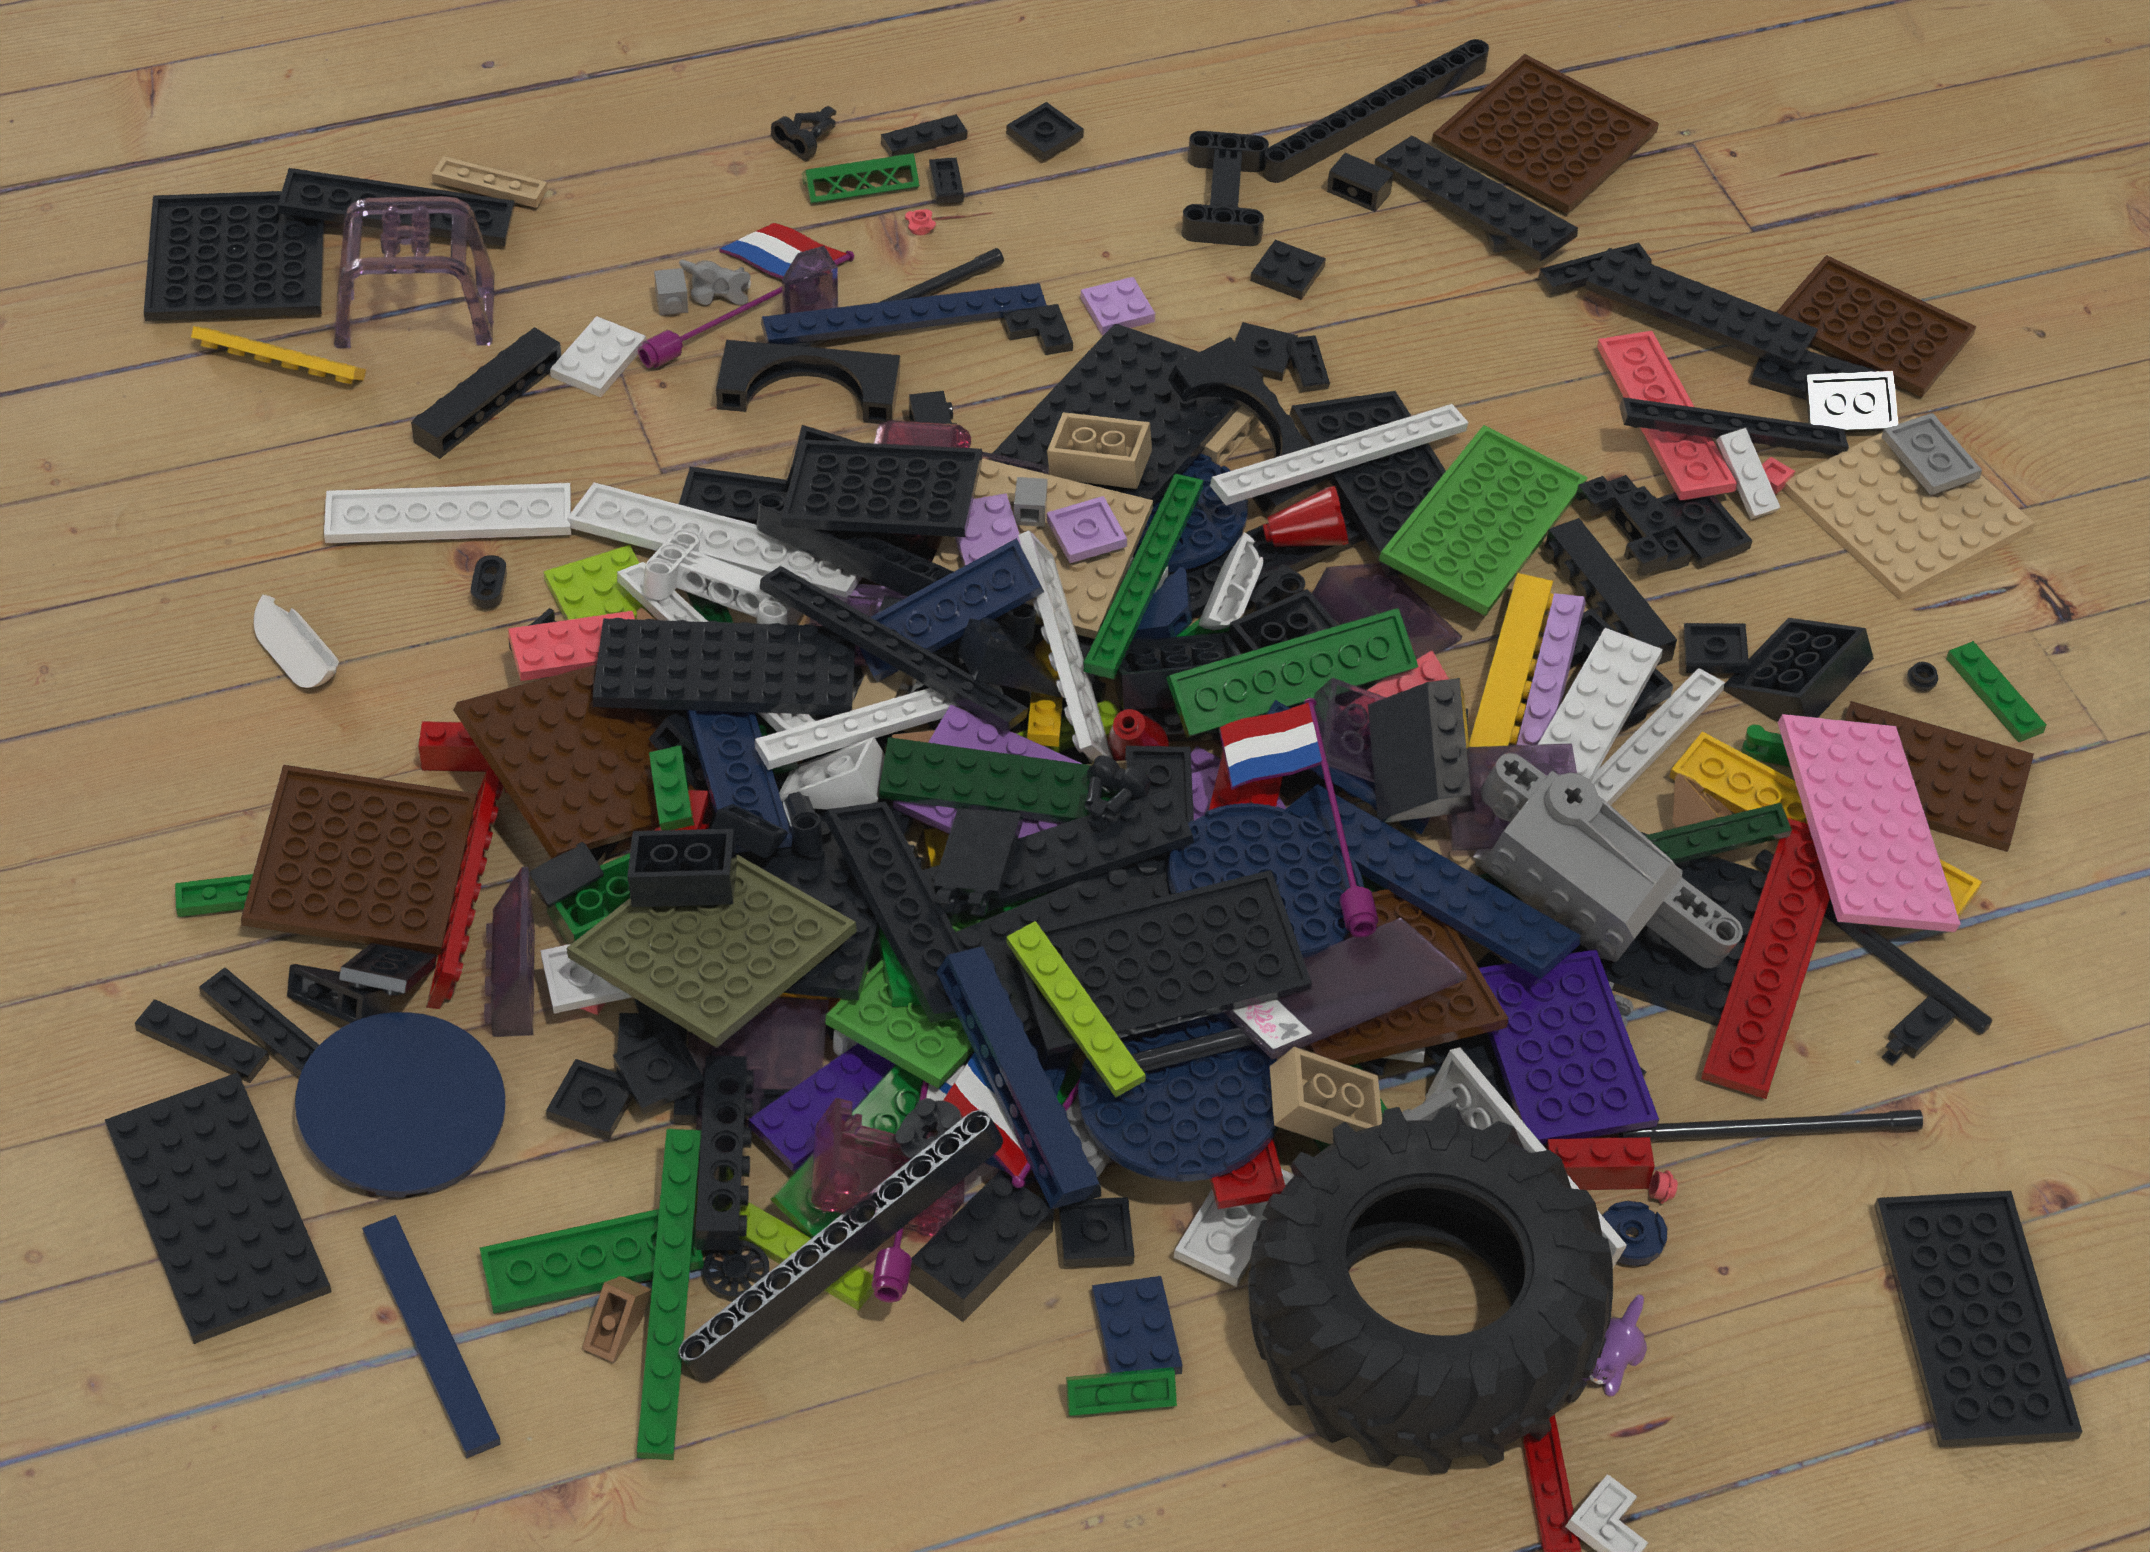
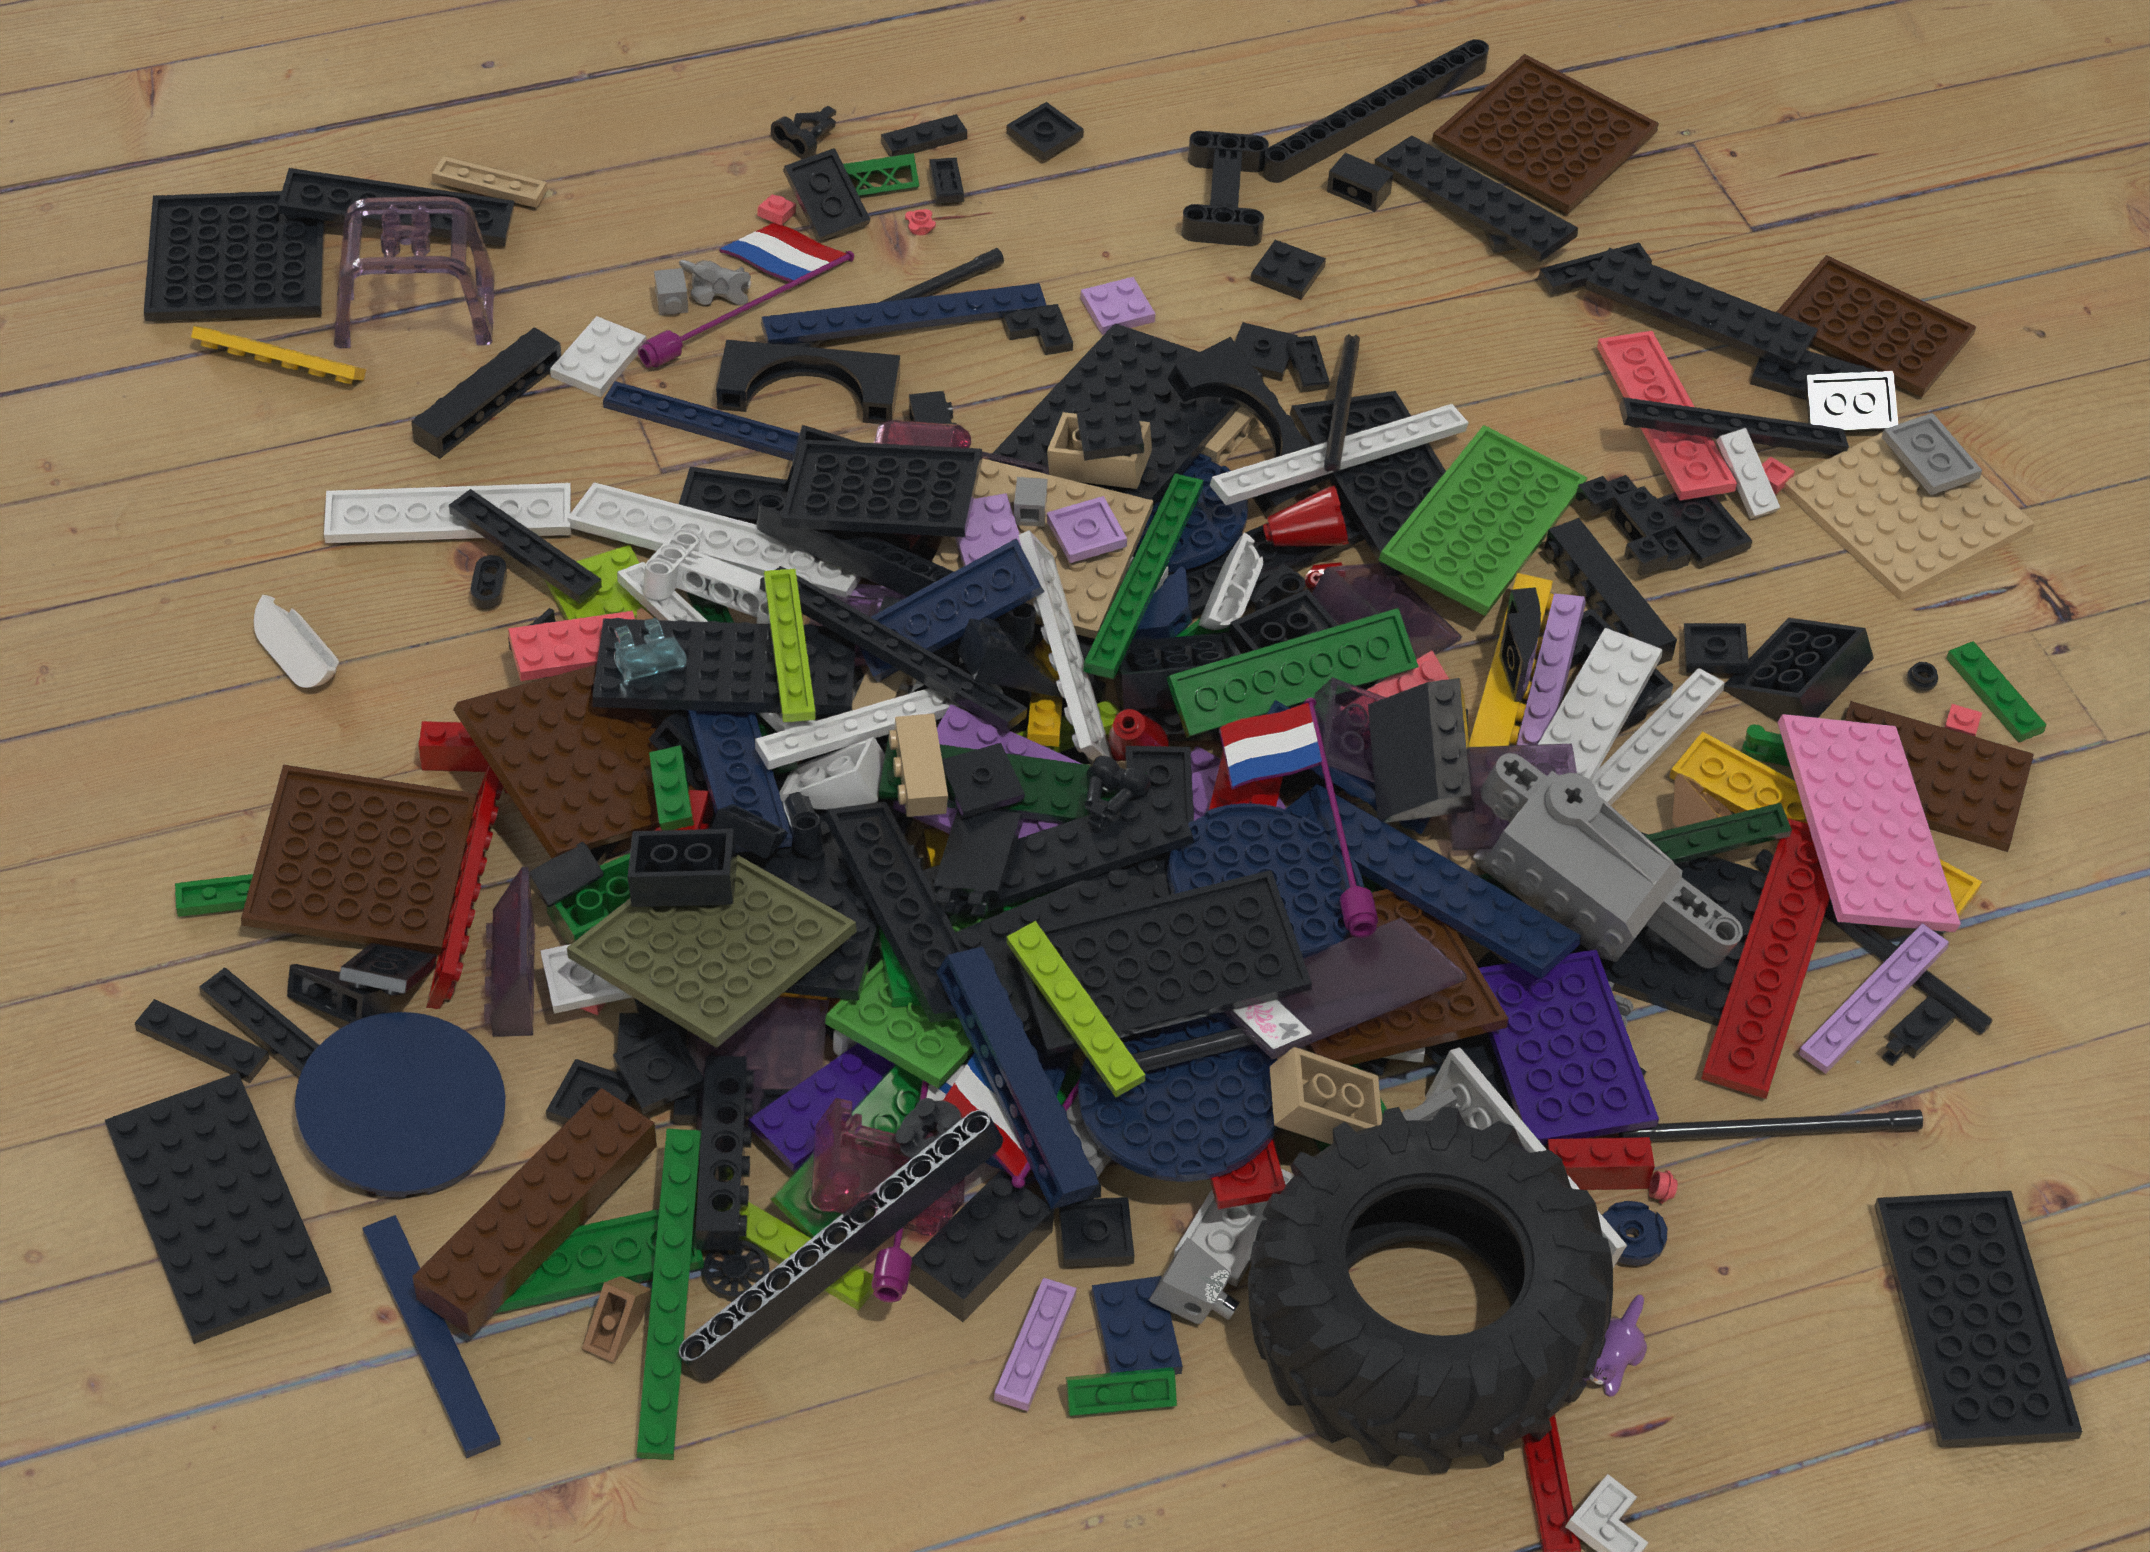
(525, 546): none -> black plate
(534, 1212): none -> reddish brown brick
(643, 660): none -> clear light blue plate
(701, 420): none -> dark blue tile
(776, 209): none -> coral plate
(789, 645): none -> lime plate
(810, 282): slope -> none
(826, 195): none -> black plate
(919, 765): none -> tan brick
(982, 780): none -> black plate
(1035, 1344): none -> lavender plate
(1110, 432): none -> black plate
(1194, 1285): none -> light grey torso
(1316, 572): none -> red arm
(1341, 404): none -> black axle
(1520, 639): none -> black slope
(1873, 998): none -> lavender plate
(1963, 720): none -> coral plate

